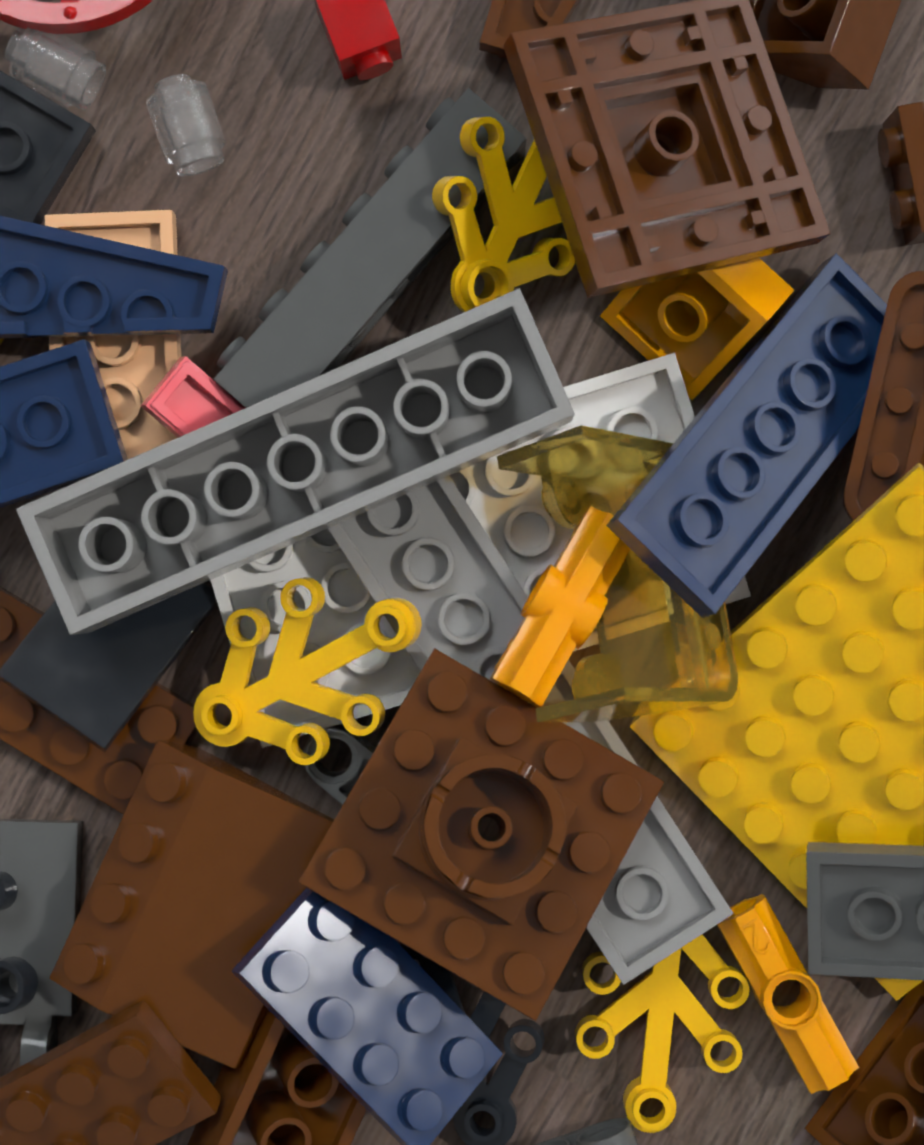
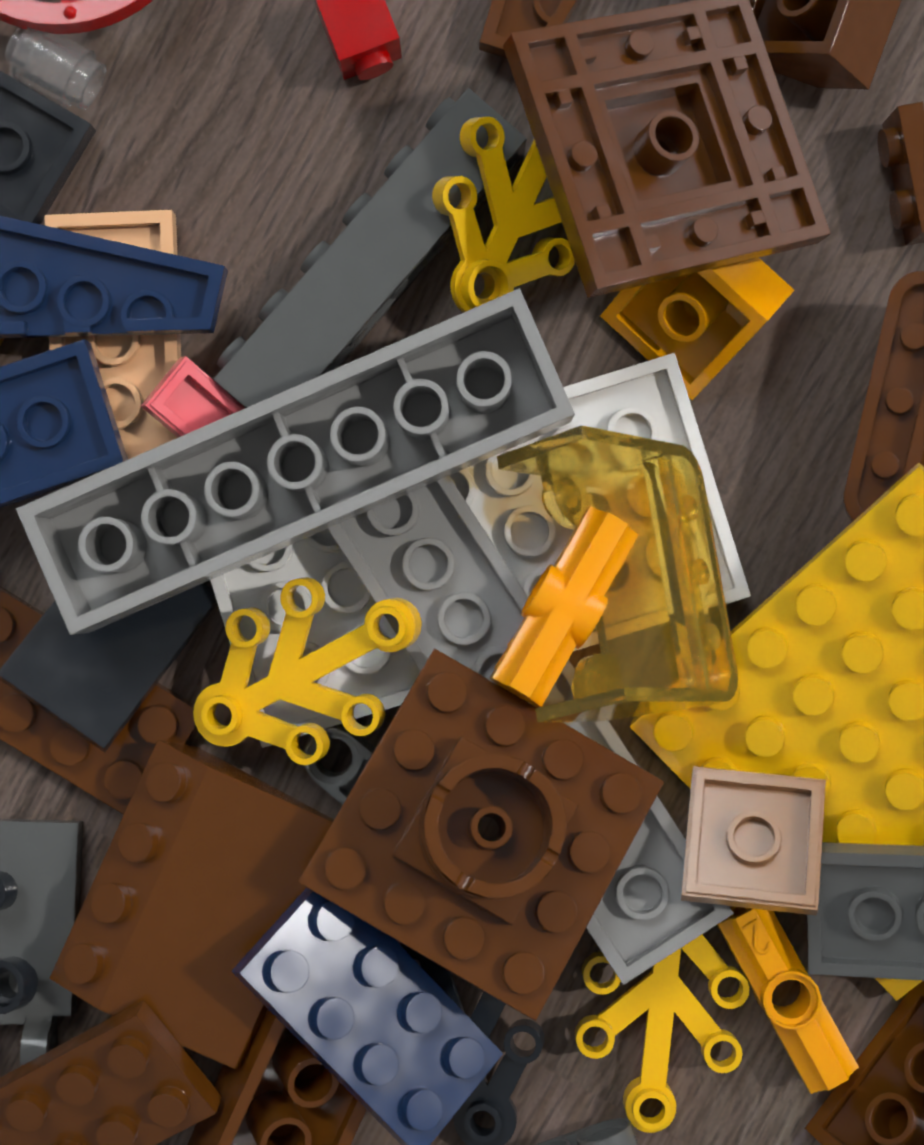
(186, 125): clear brick -> none
(754, 840): none -> medium nougat tile
(758, 442): dark blue plate -> none

